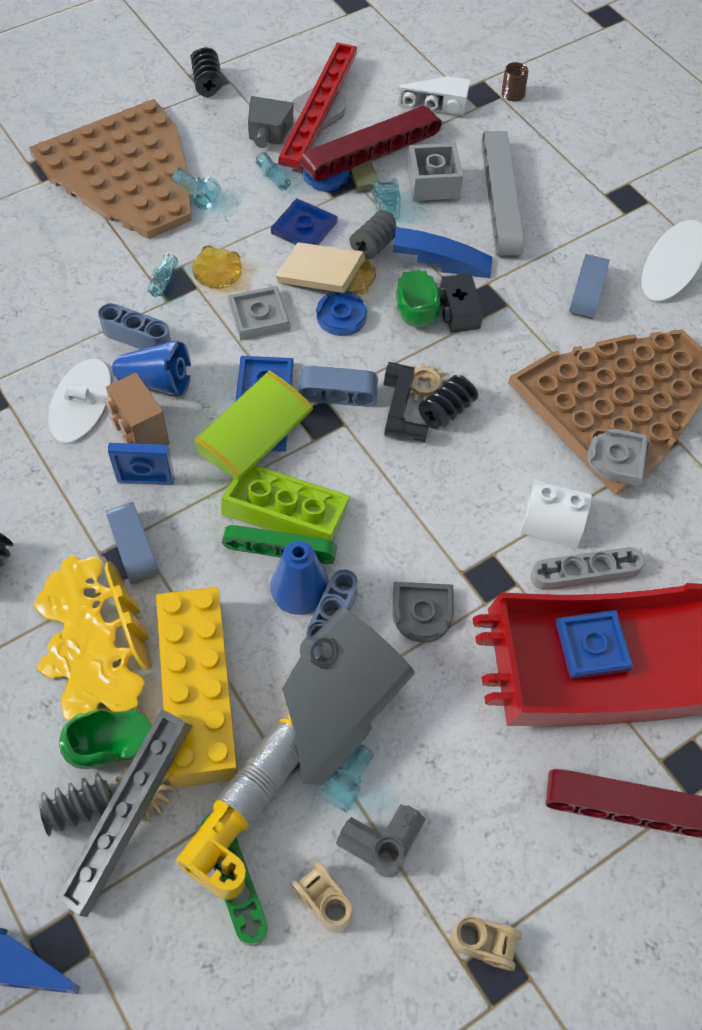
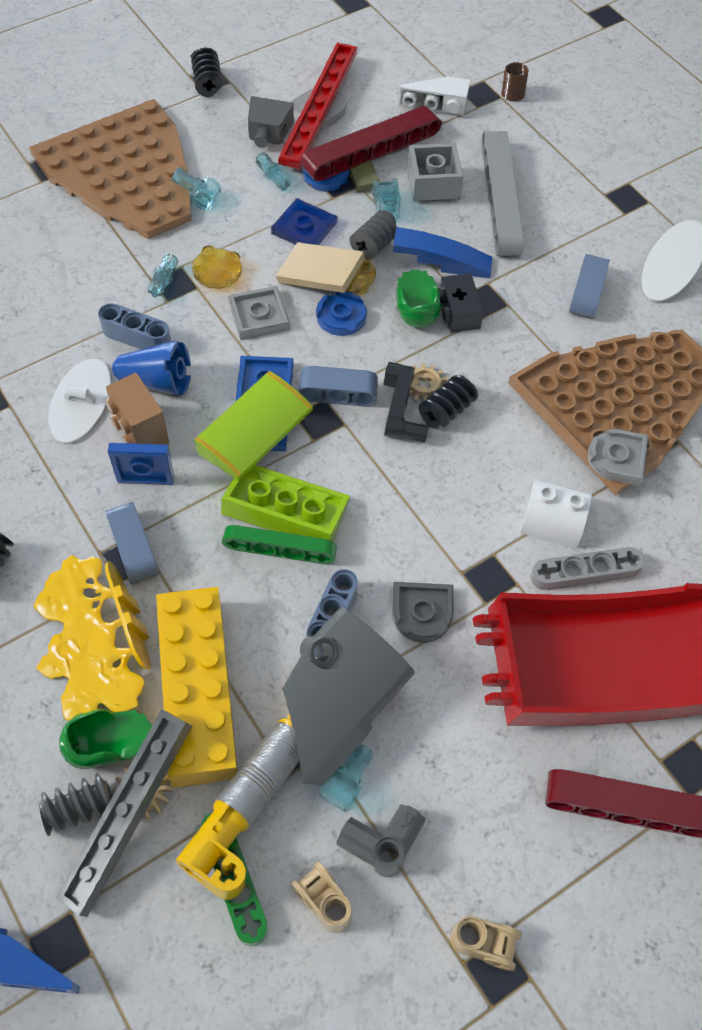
(298, 579): blue cone -> none
(593, 644): blue tile -> none

